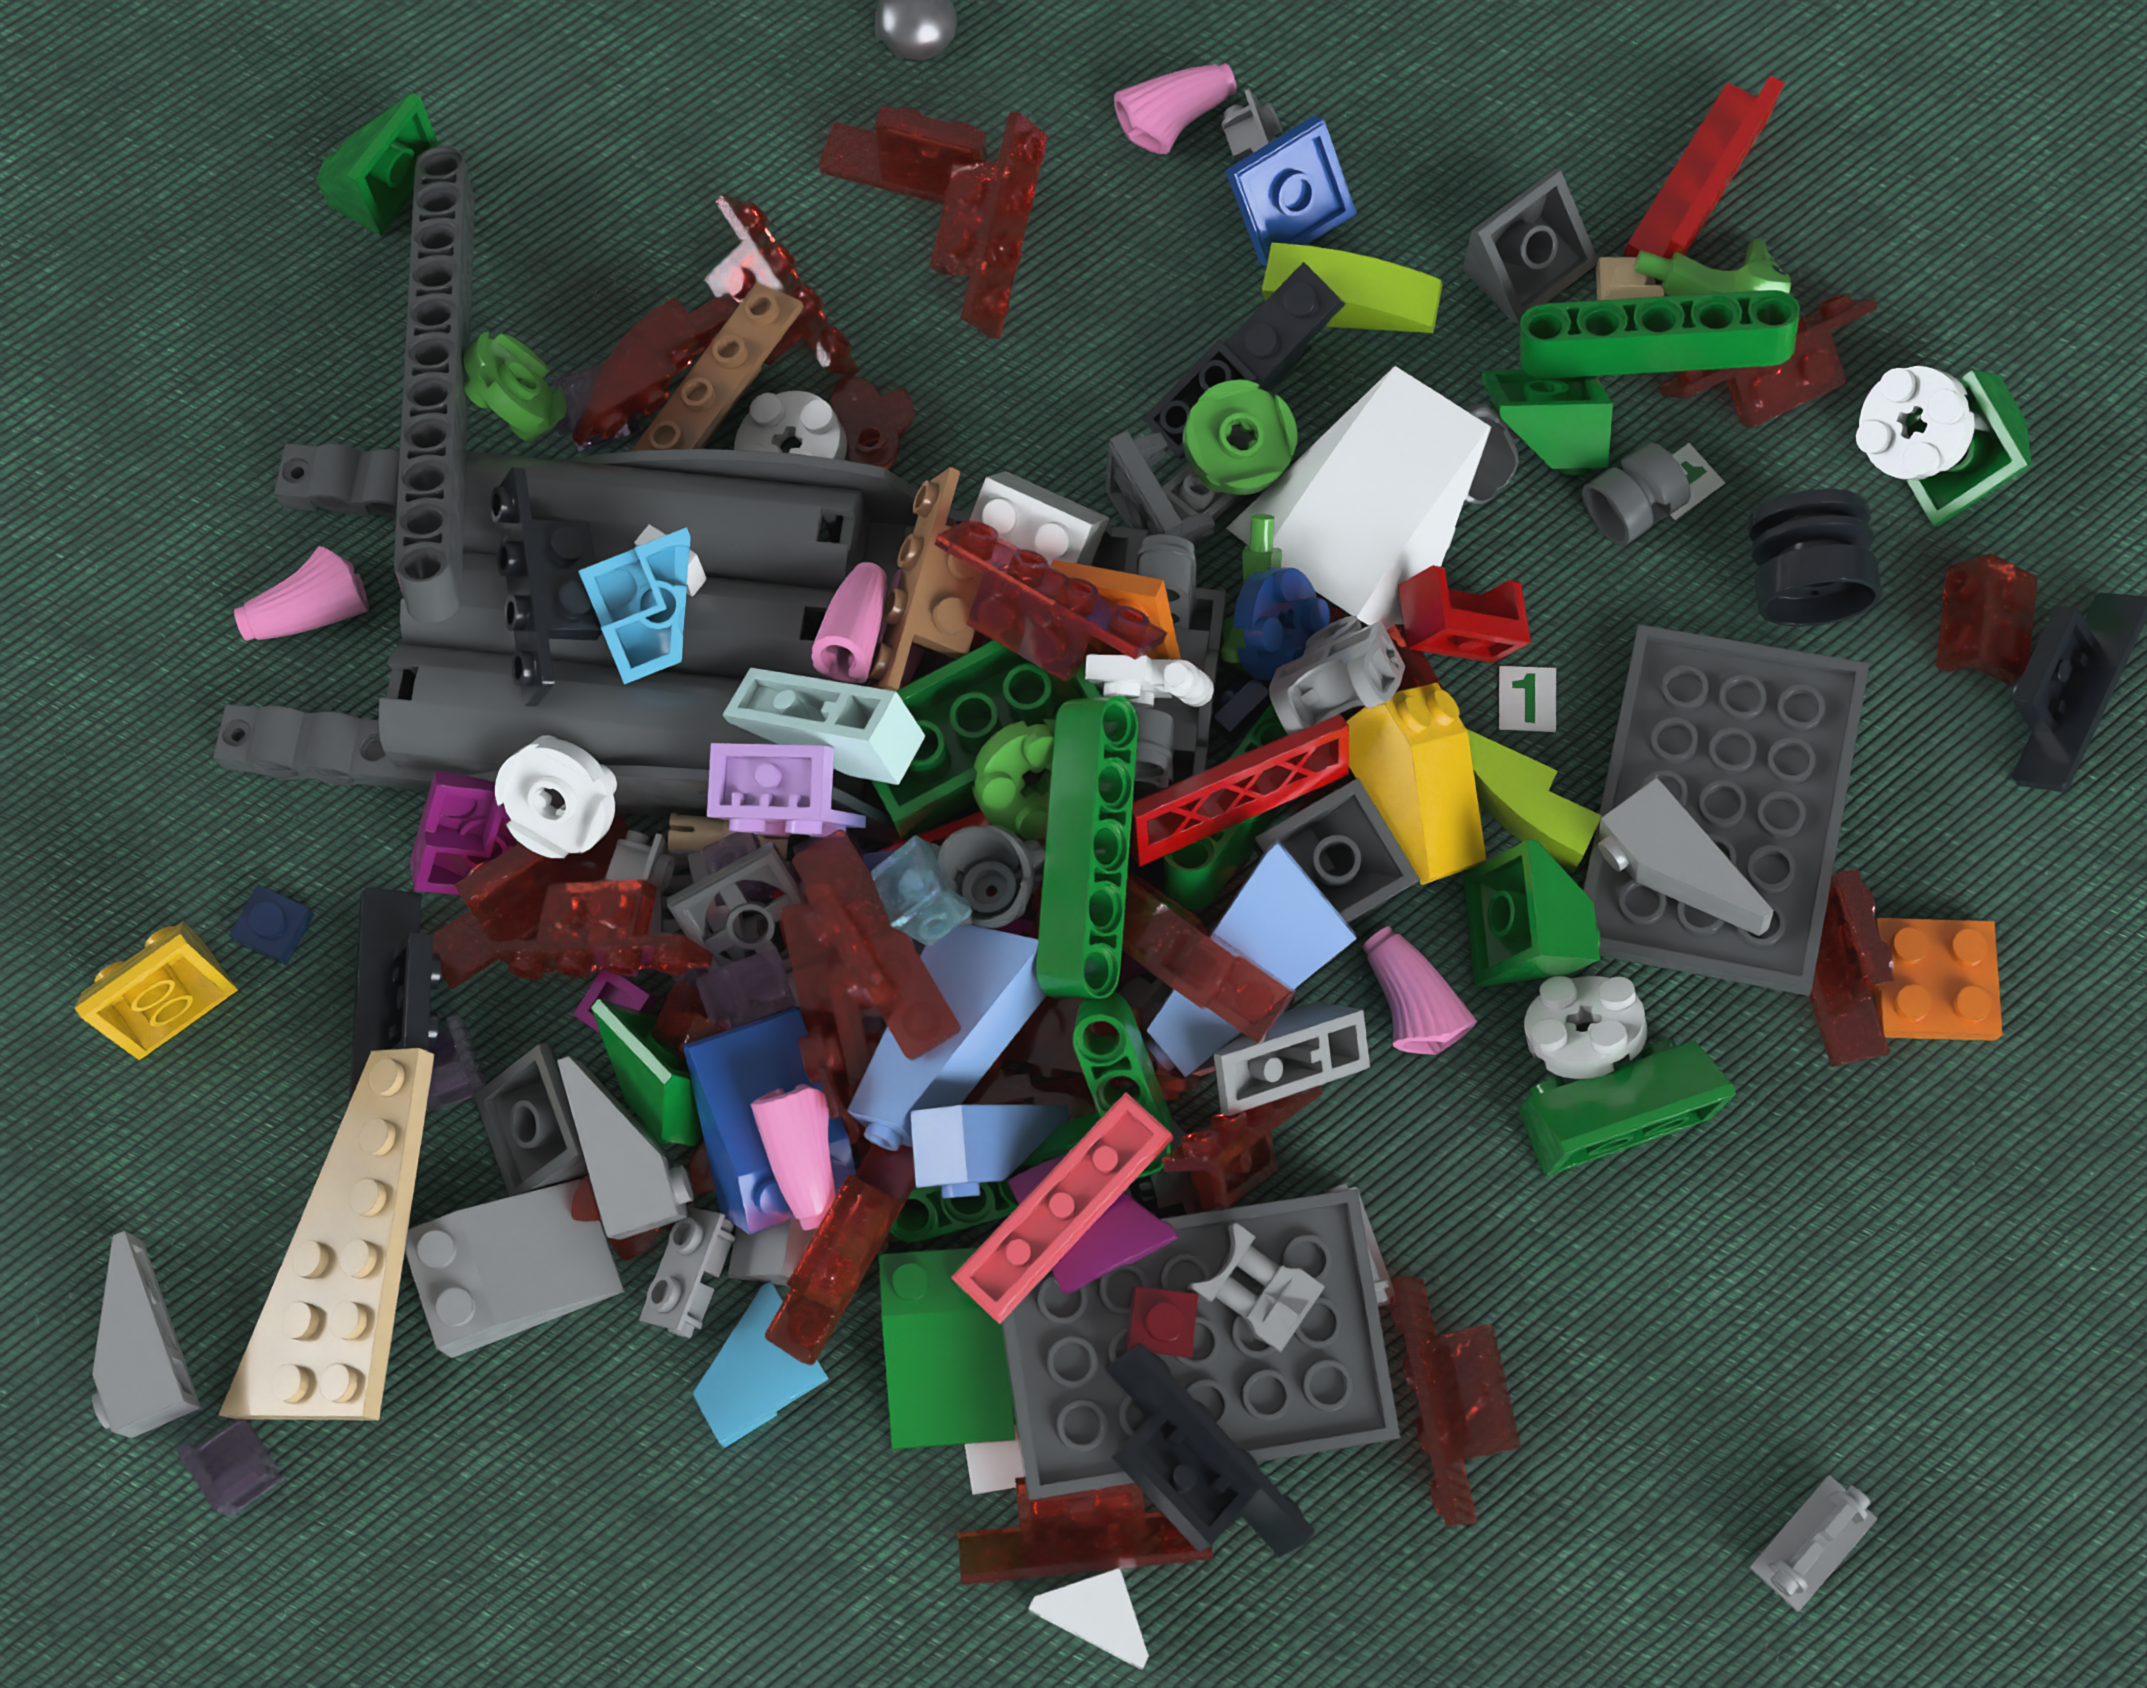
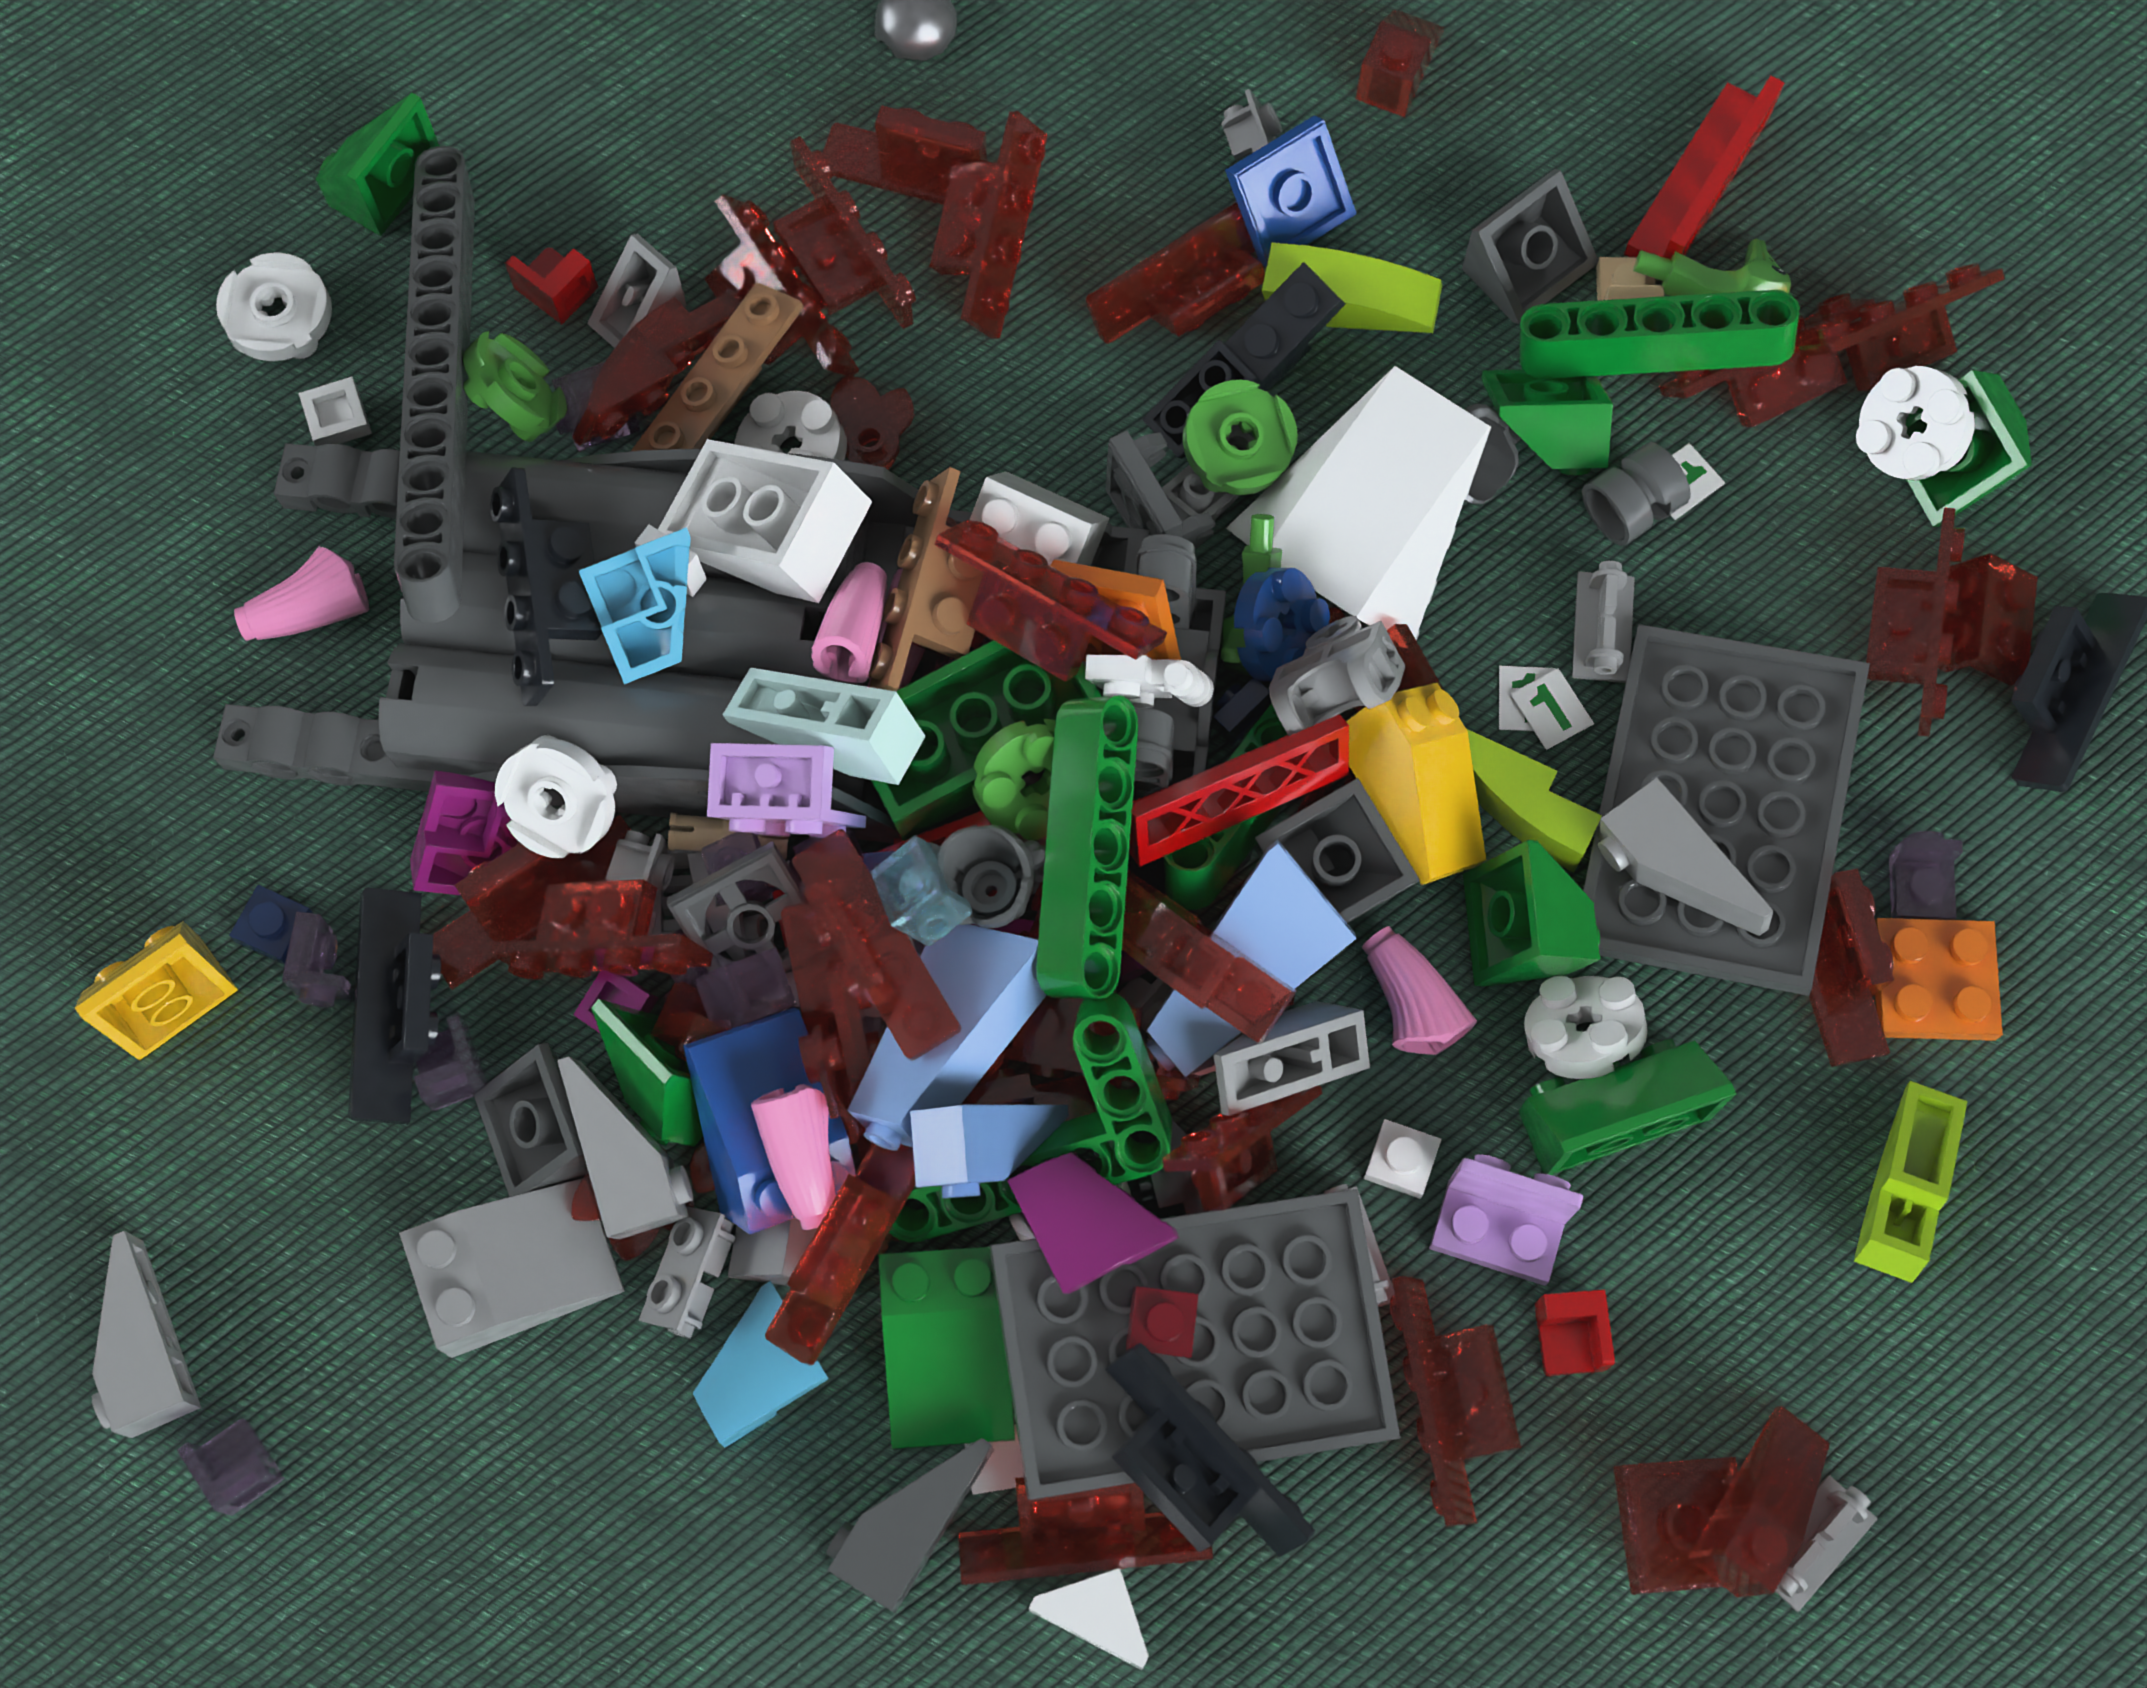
(281, 336): none -> white plate
(309, 954): none -> clear purple bracket
(335, 412): none -> white plate
(335, 1298): tan wing -> none
(554, 281): none -> red panel
(635, 288): none -> light grey slope
(768, 517): none -> white slope
(834, 248): none -> clear red bracket
(900, 1533): none -> dark grey slope
(1062, 1208): coral tile -> none
(1164, 106): bright pink piece -> none
(1181, 281): none -> clear red bracket
(1279, 1304): light grey piece -> none
(1397, 61): none -> clear red slope
(1402, 1159): none -> white plate
(1460, 621): red panel -> none
(1504, 1218): none -> lavender bracket
(1552, 709): none -> white sticker
(1574, 1333): none -> red panel
(1603, 624): none -> light grey hinge
(1664, 1516): none -> clear red plate
(1764, 1509): none -> clear red slope
(1814, 558): black wheel -> none
(1903, 332): none -> clear red bracket
(1908, 624): none -> clear red bracket
(1911, 1183): none -> lime slope
(1924, 877): none -> clear purple bracket

